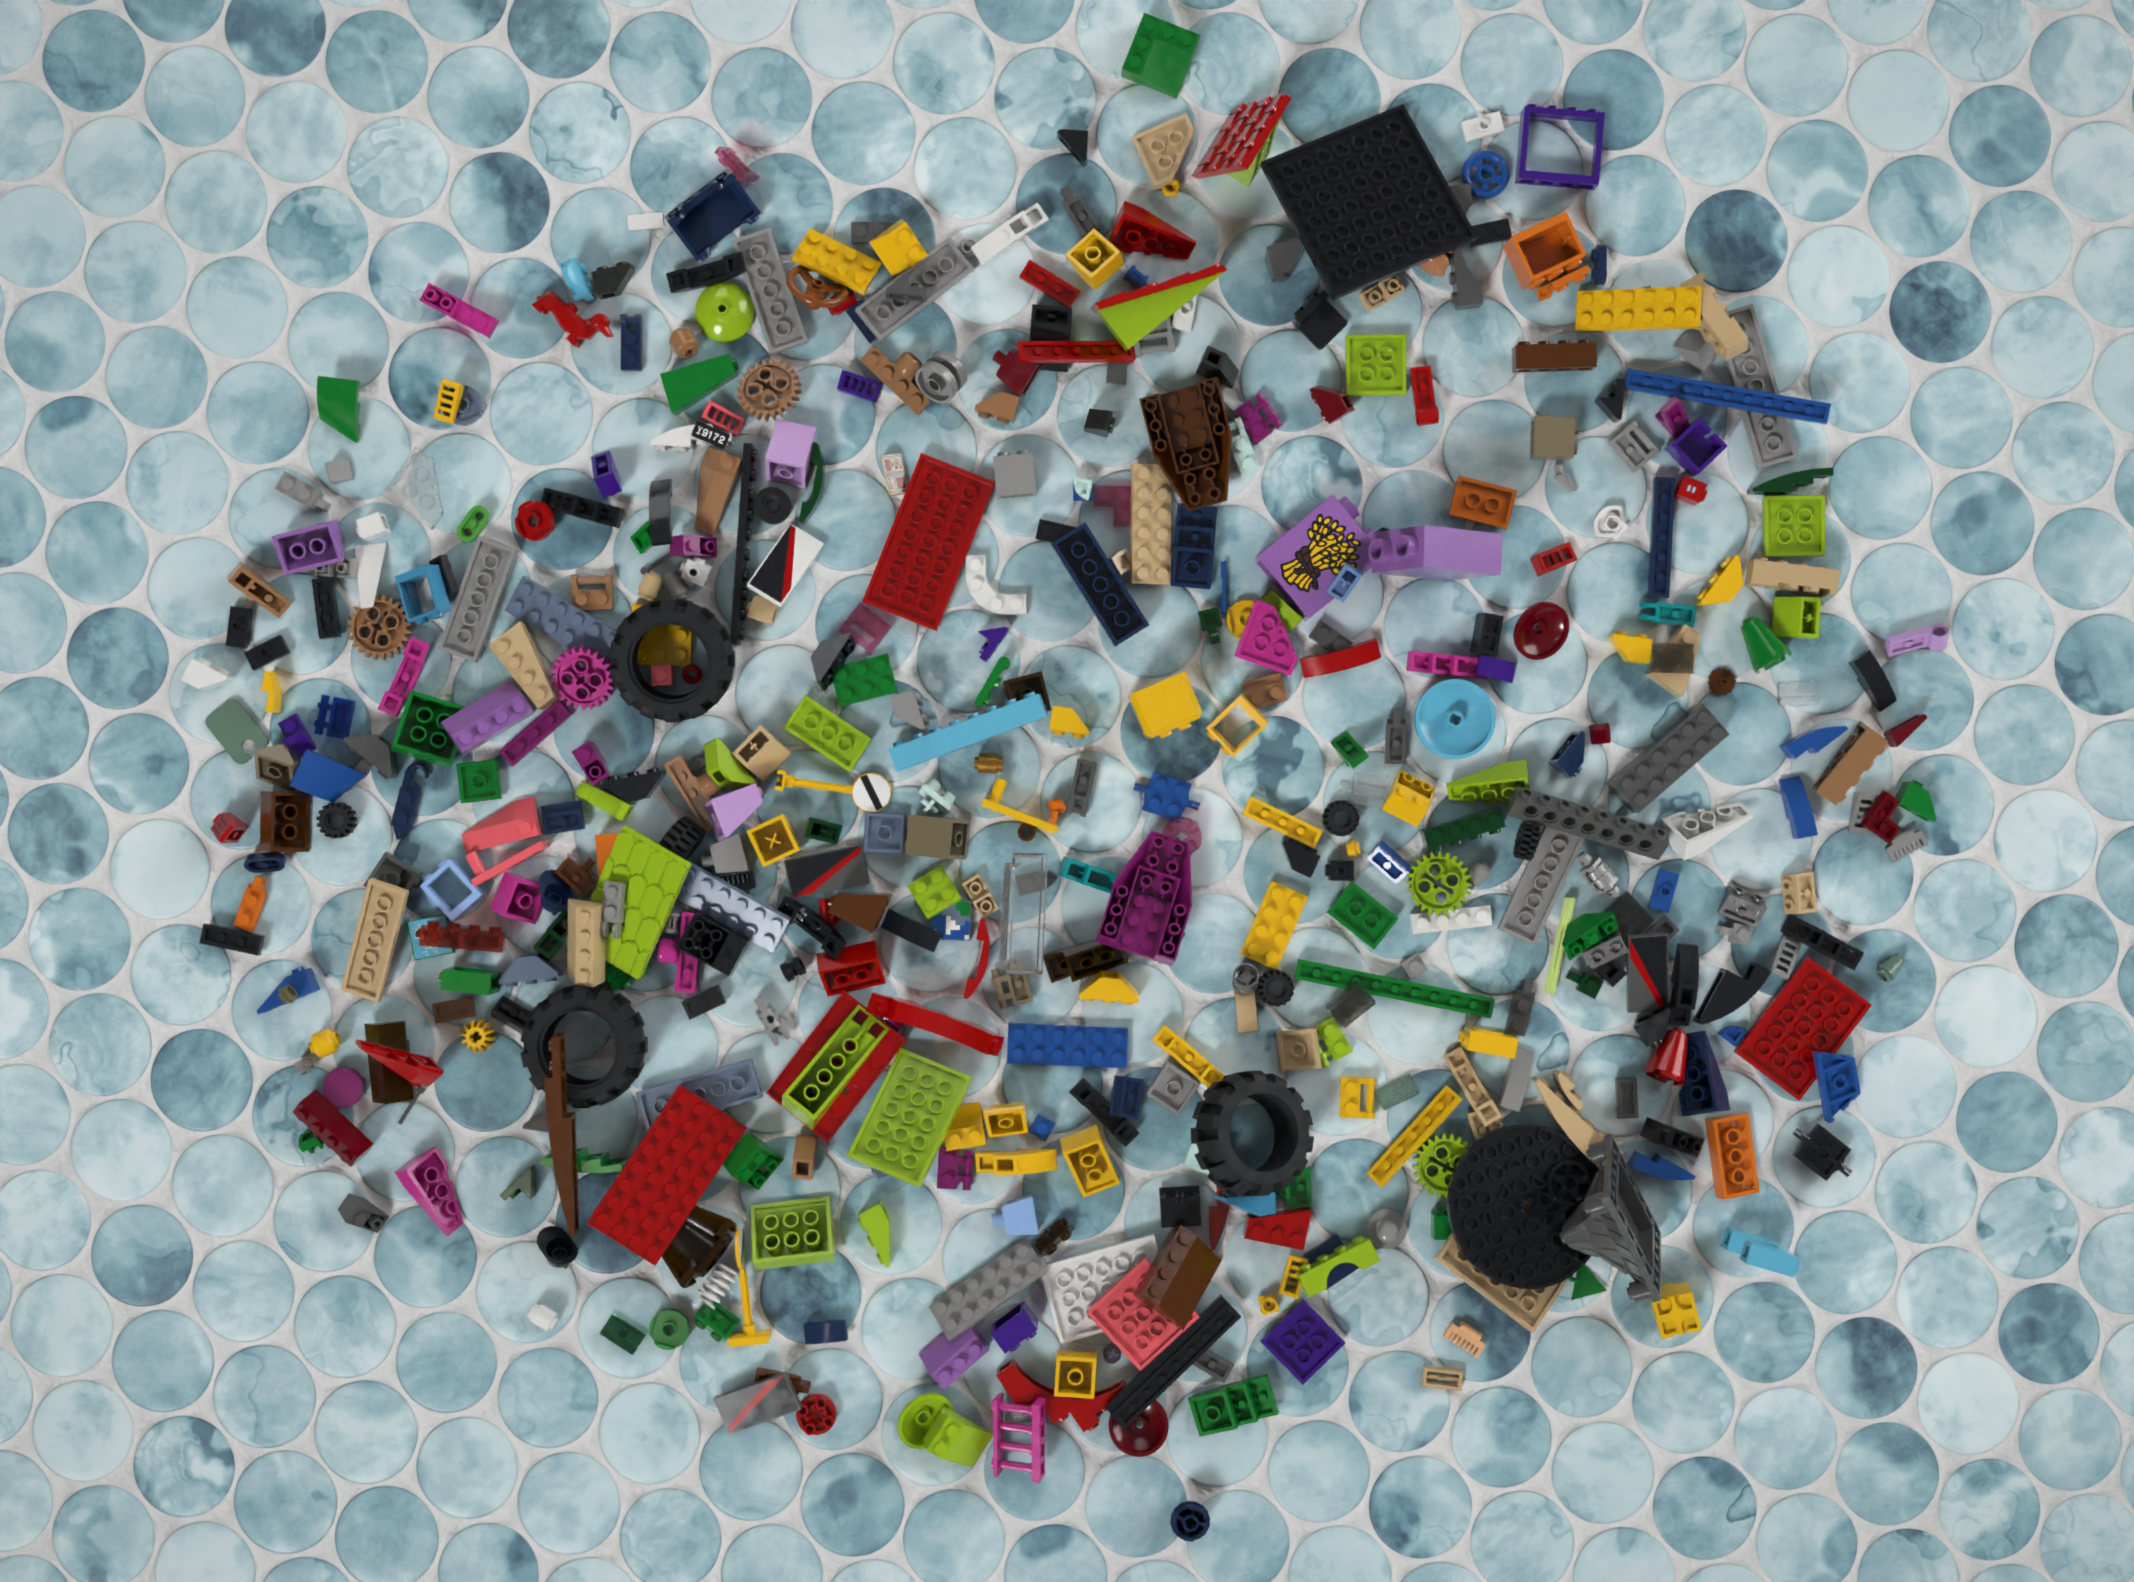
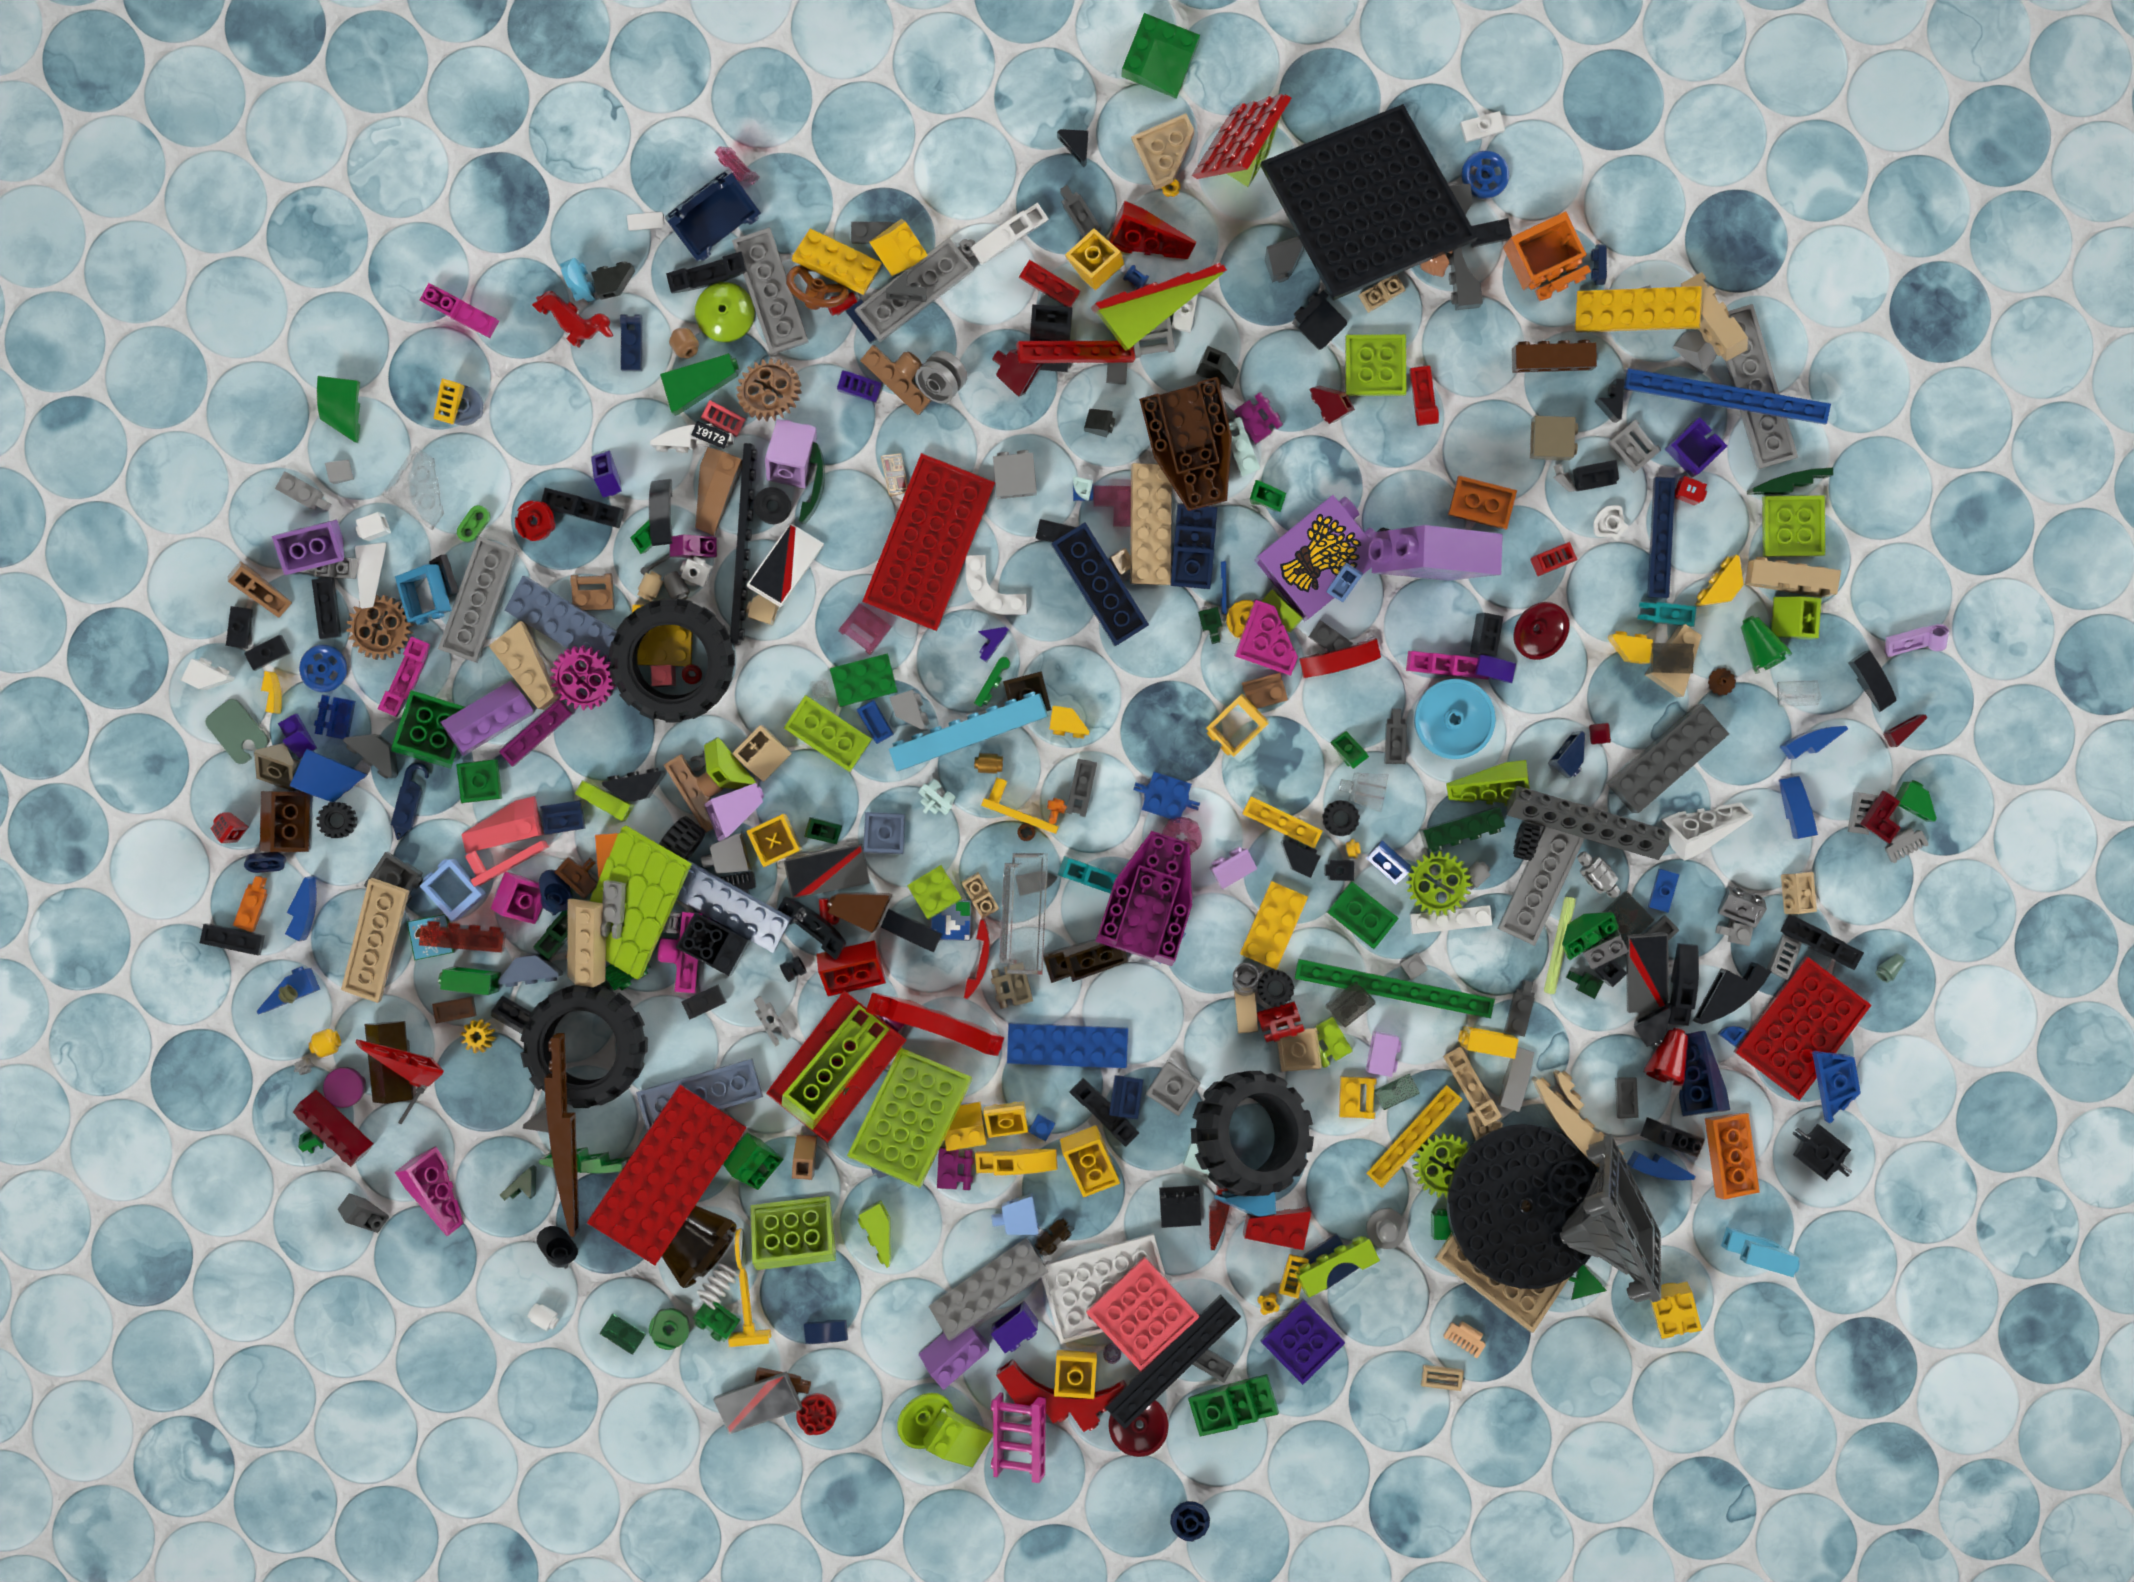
(303, 910): none -> blue slope
(310, 679): none -> blue plate
(591, 762): magenta slope -> none
(831, 657): black slope -> none
(869, 792): piece -> none
(875, 722): none -> blue tile
(937, 837): dark tan slope -> none
(999, 406): medium nougat slope -> none
(1109, 987): yellow slope -> none
(1166, 706): yellow plate -> none
(1178, 1276): reddish brown slope -> none
(1187, 1056): yellow slope -> none
(1233, 867): none -> lavender slope
(1267, 496): none -> green slope
(1278, 1017): none -> red plate
(1300, 1191): green slope -> none
(1383, 1054): none -> lavender brick
(1408, 798): yellow slope -> none
(1559, 179): dark purple window -> none
(1596, 475): none -> black hinge
(1673, 417): magenta slope -> none
(1850, 763): medium nougat wedge -> none

